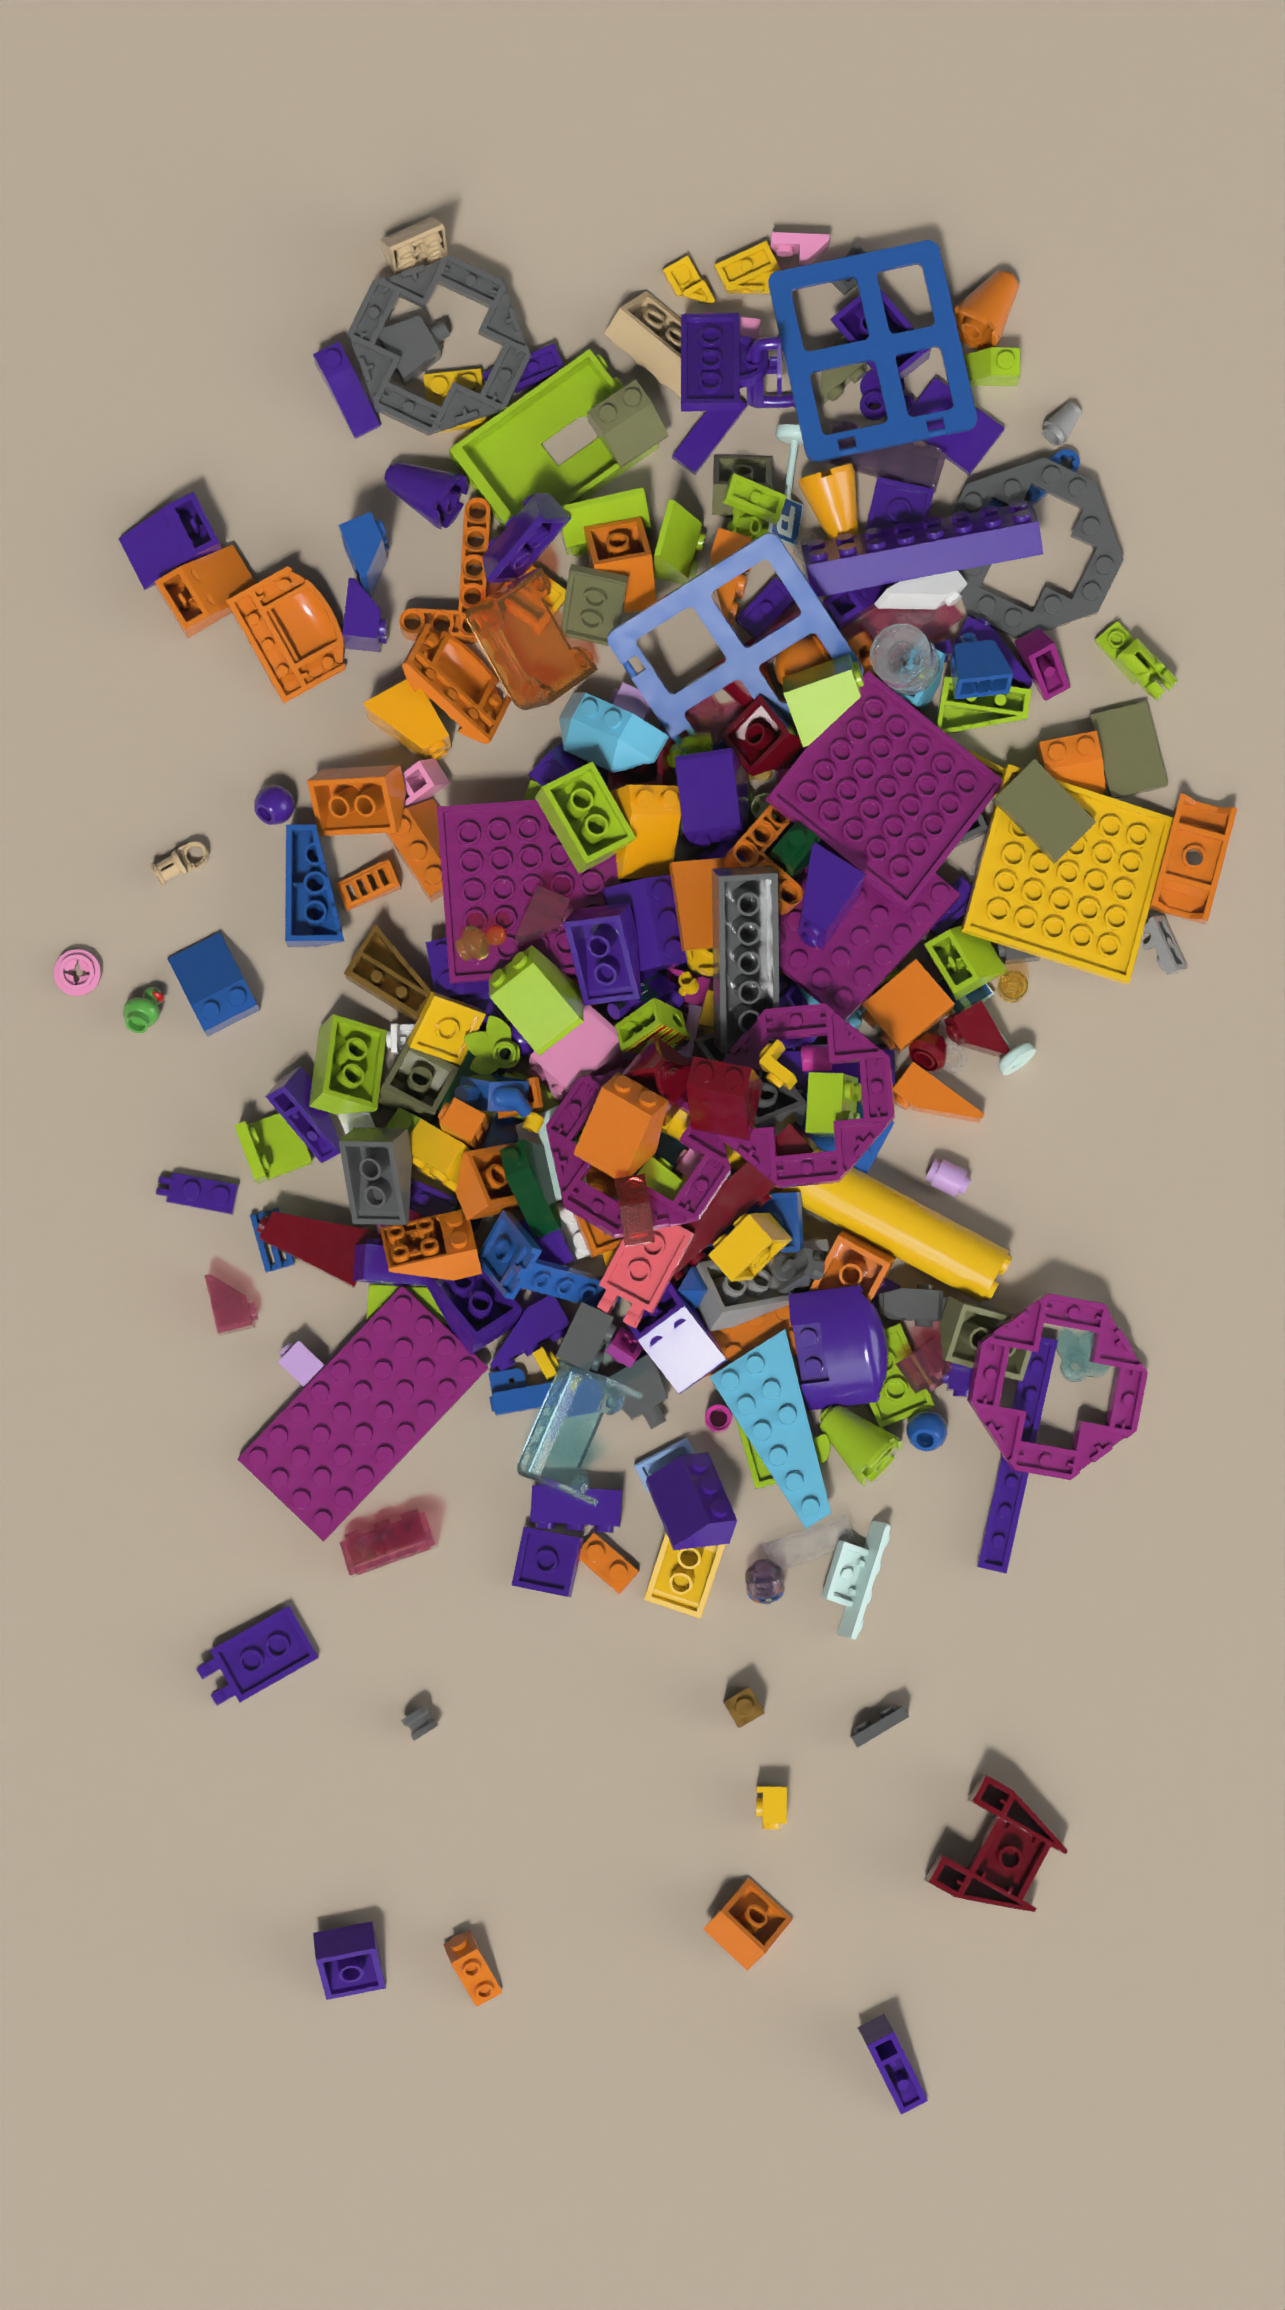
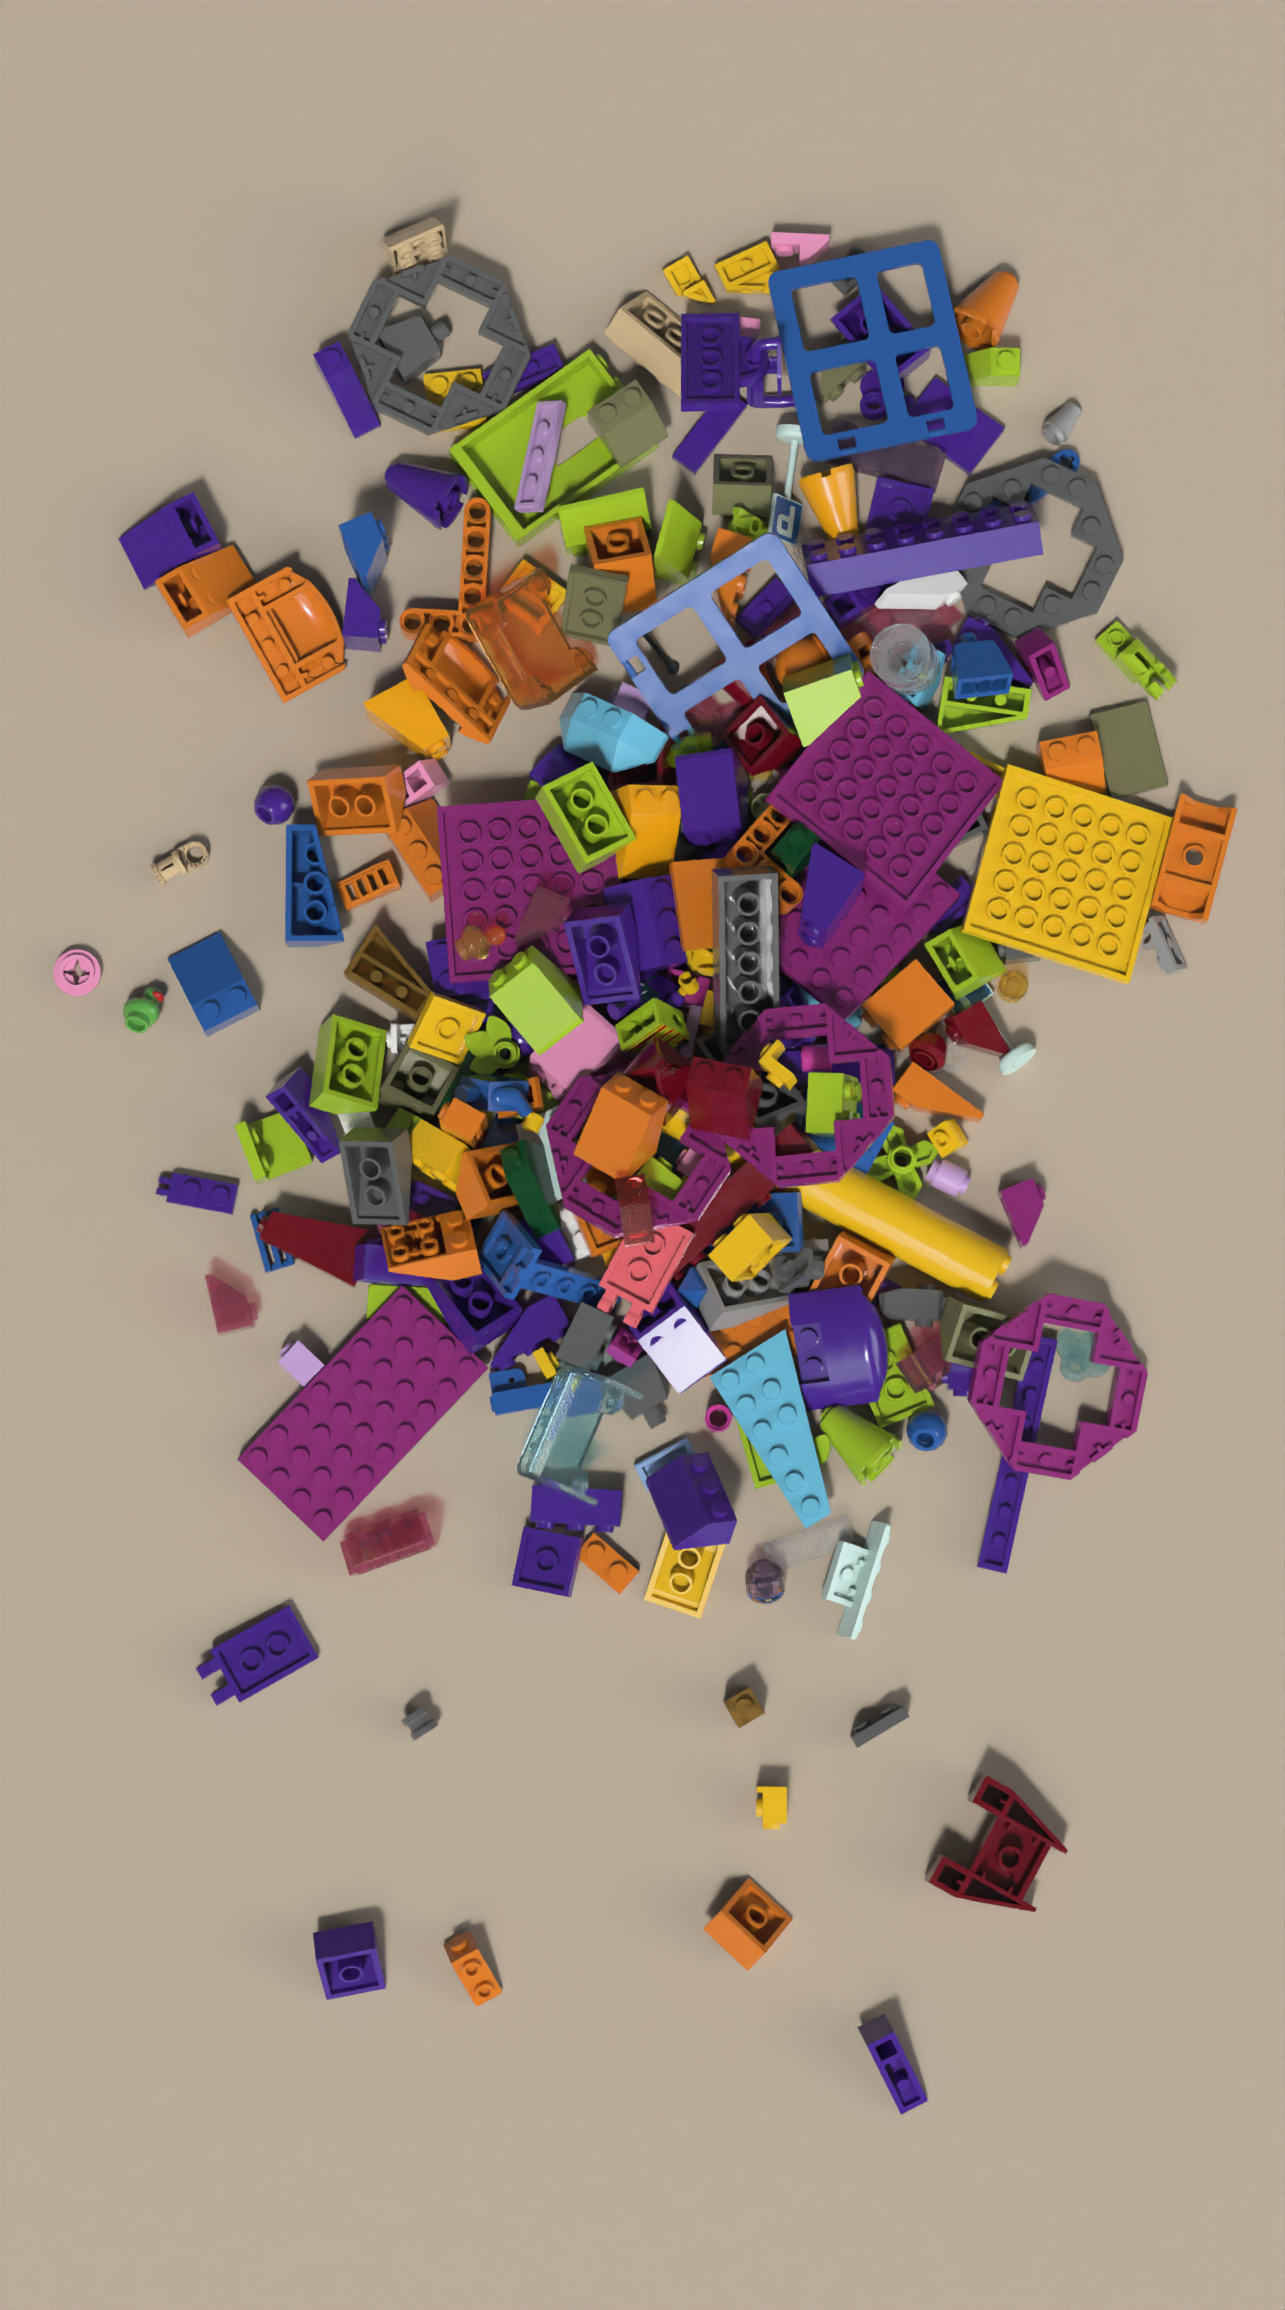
(524, 538): dark purple slope -> none
(540, 456): none -> lavender tile
(673, 667): none -> black hinge
(754, 498): lime plate -> none
(916, 1156): none -> lime plant
(947, 1137): none -> yellow bracket
(1023, 1208): none -> magenta slope
(1044, 811): olive tile -> none

